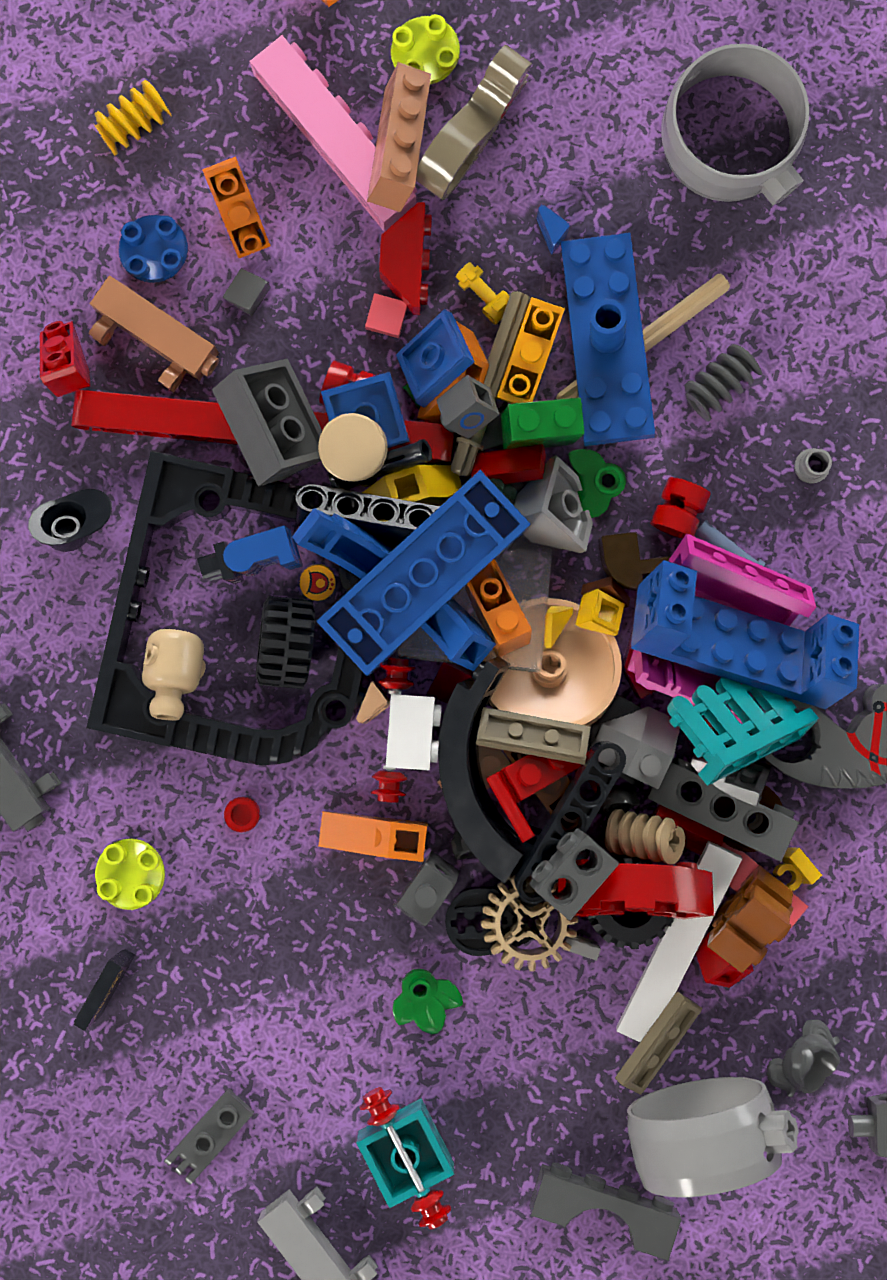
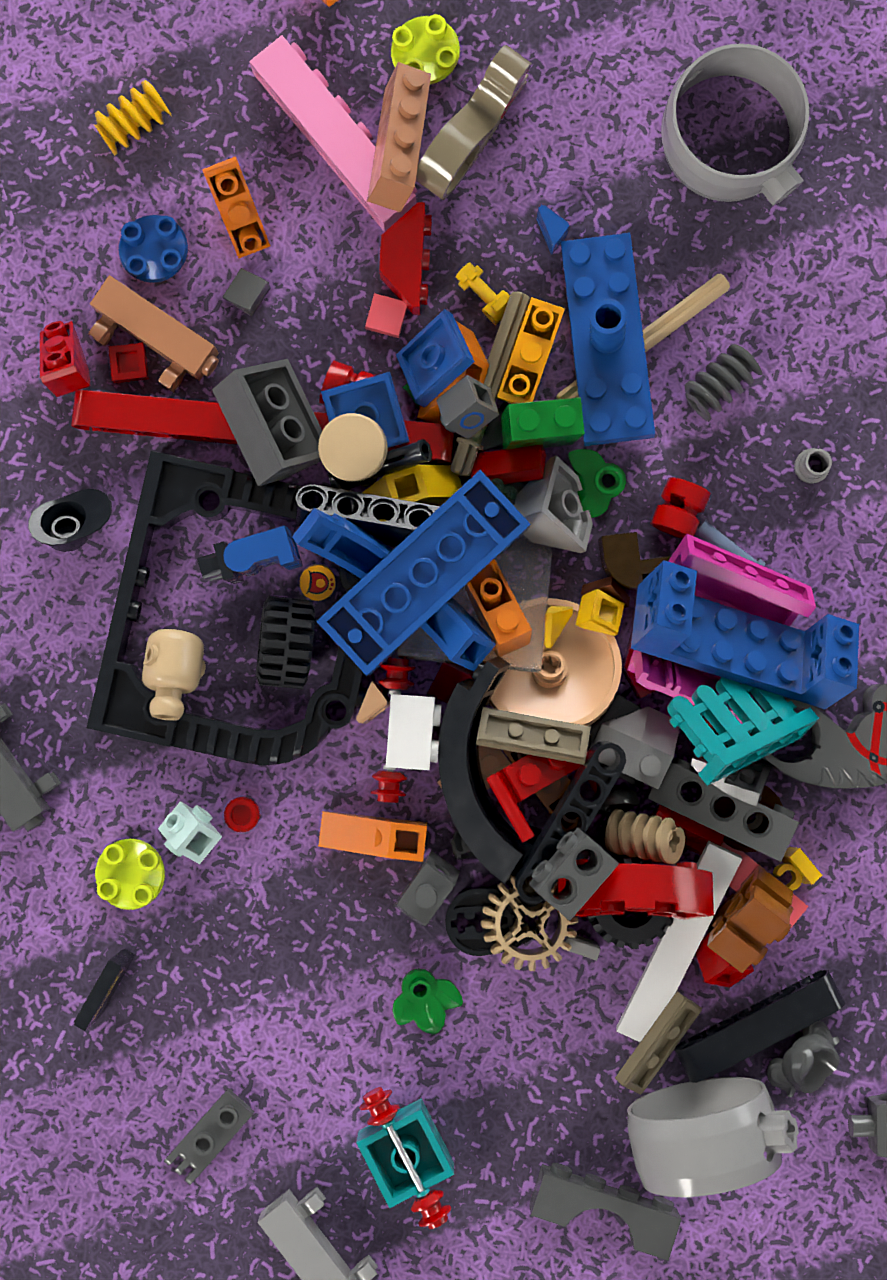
(128, 362): none -> red tile
(189, 832): none -> light aqua brick
(760, 1027): none -> black beam

